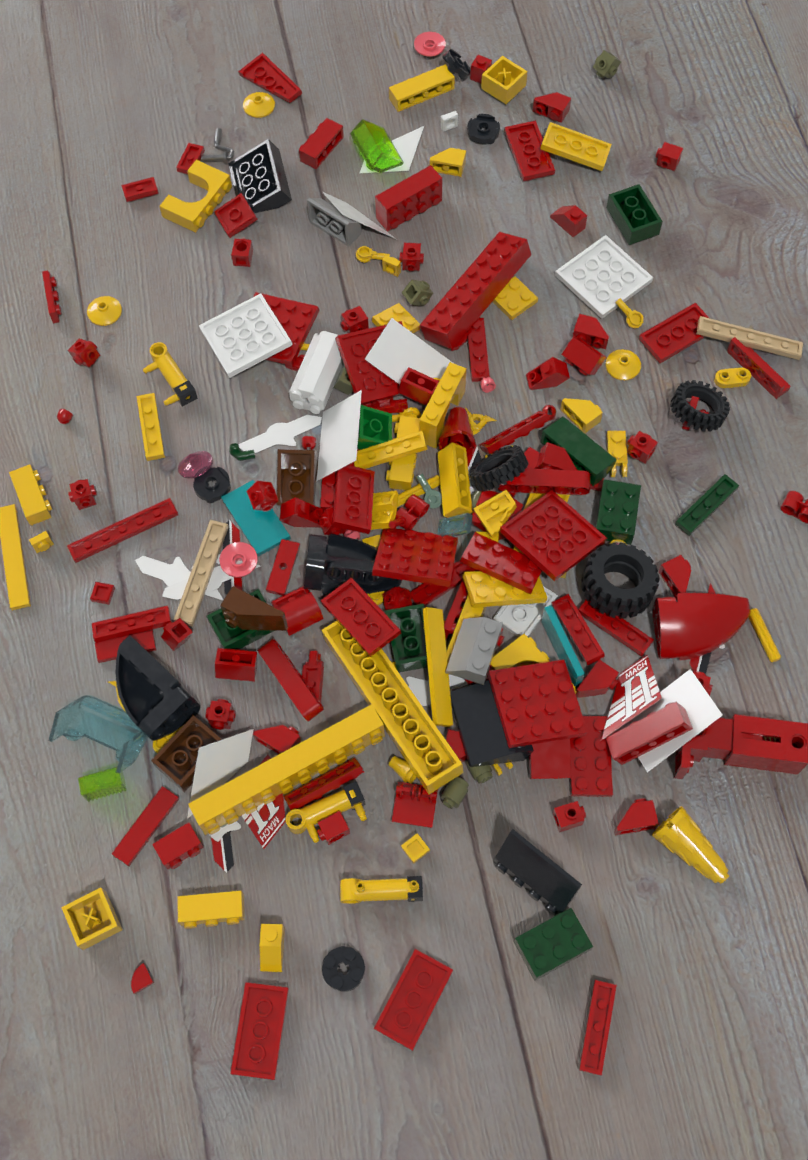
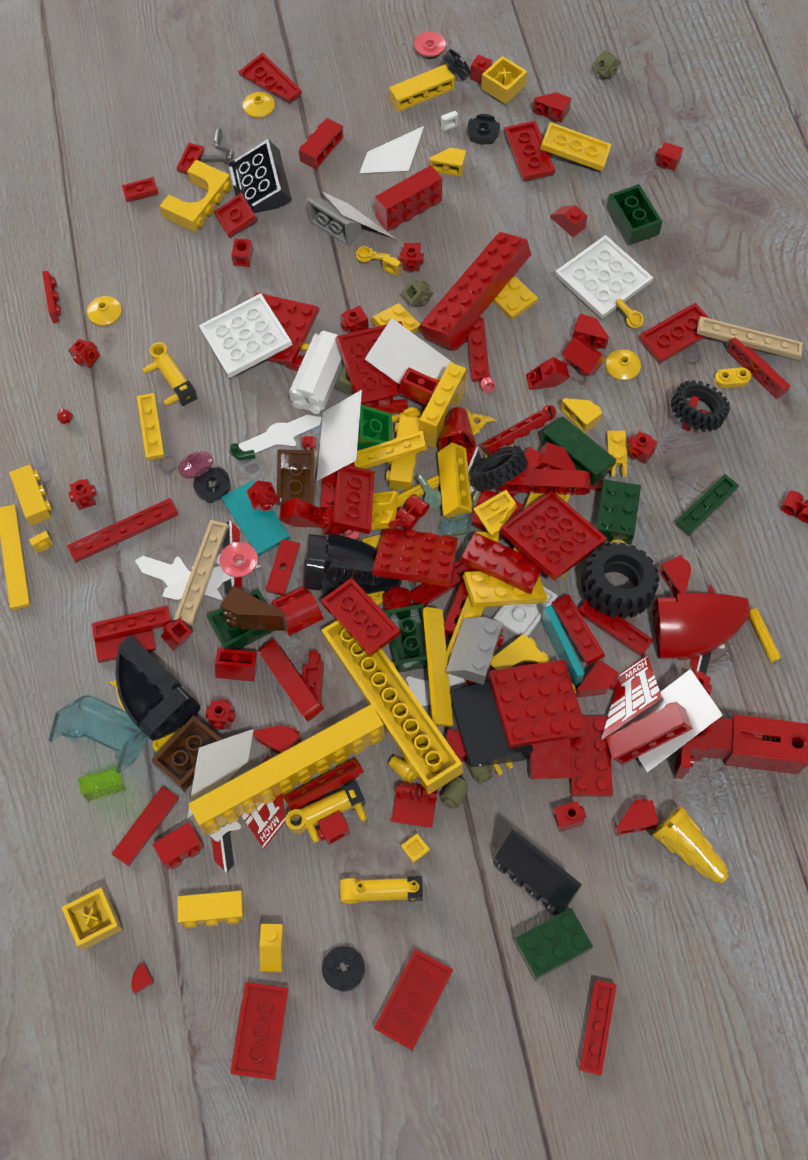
(102, 593): red tile -> none
(375, 147): clear neon green slope -> none

